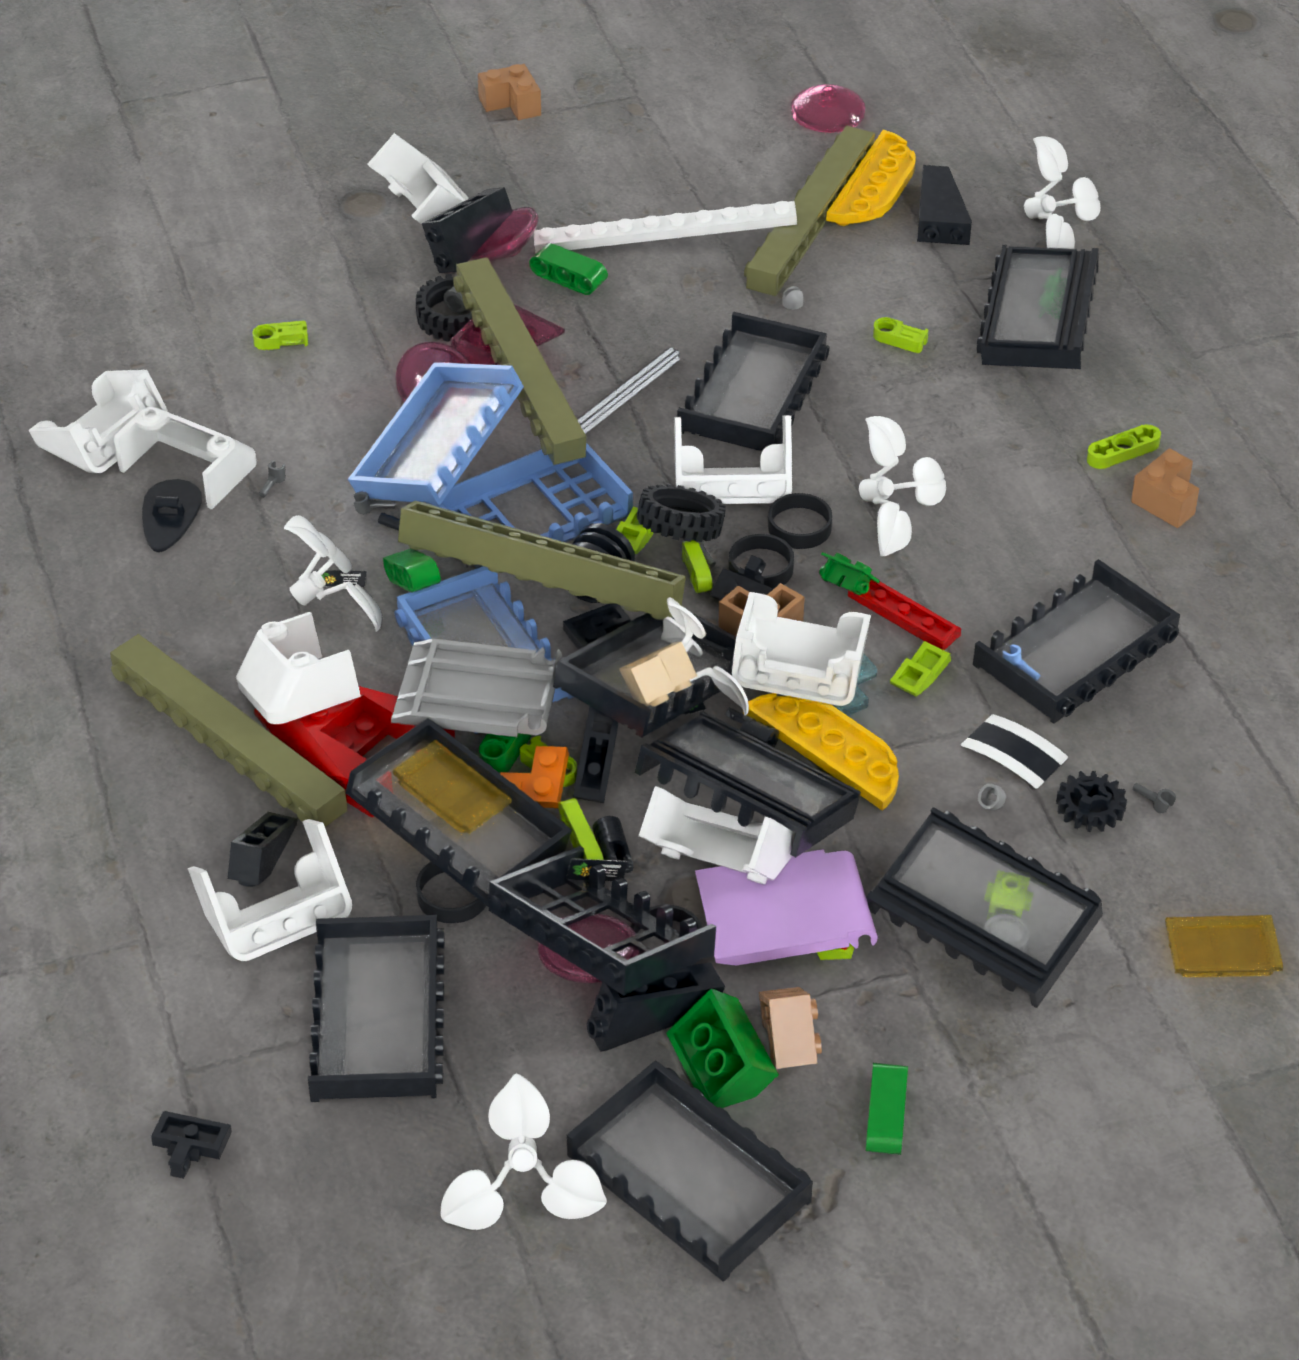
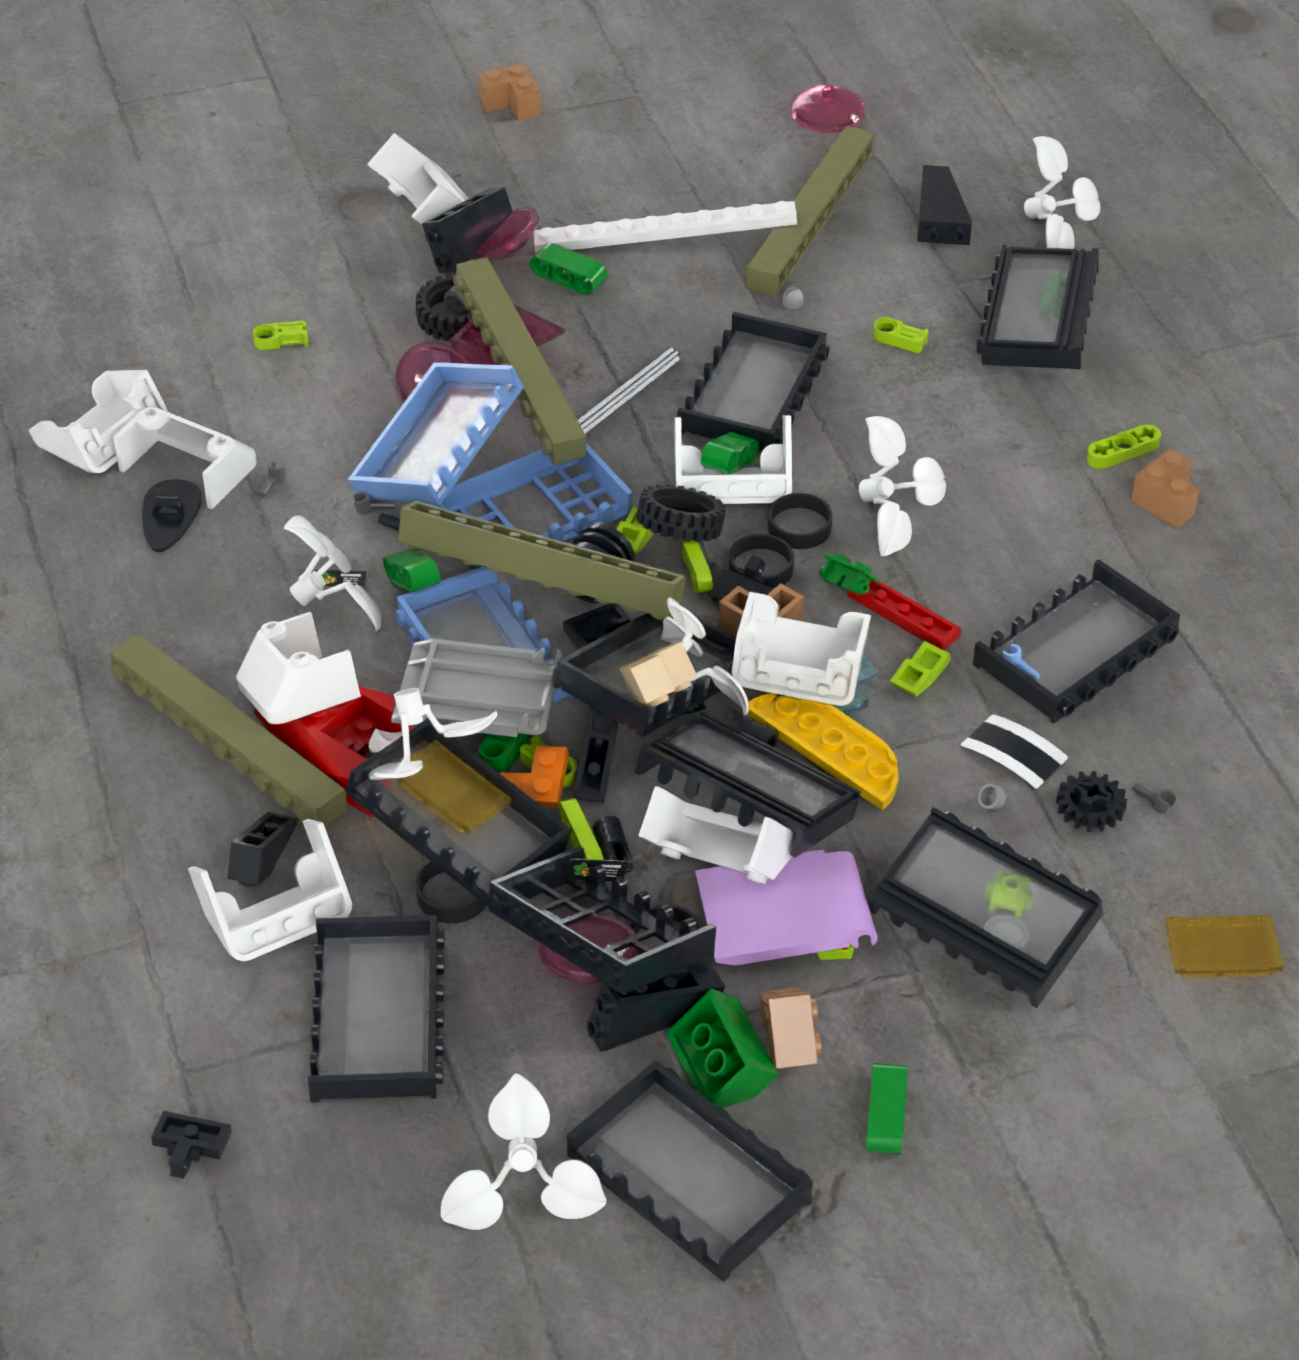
(410, 712): none -> white plant
(729, 453): none -> green beam
(875, 181): yellow plate -> none

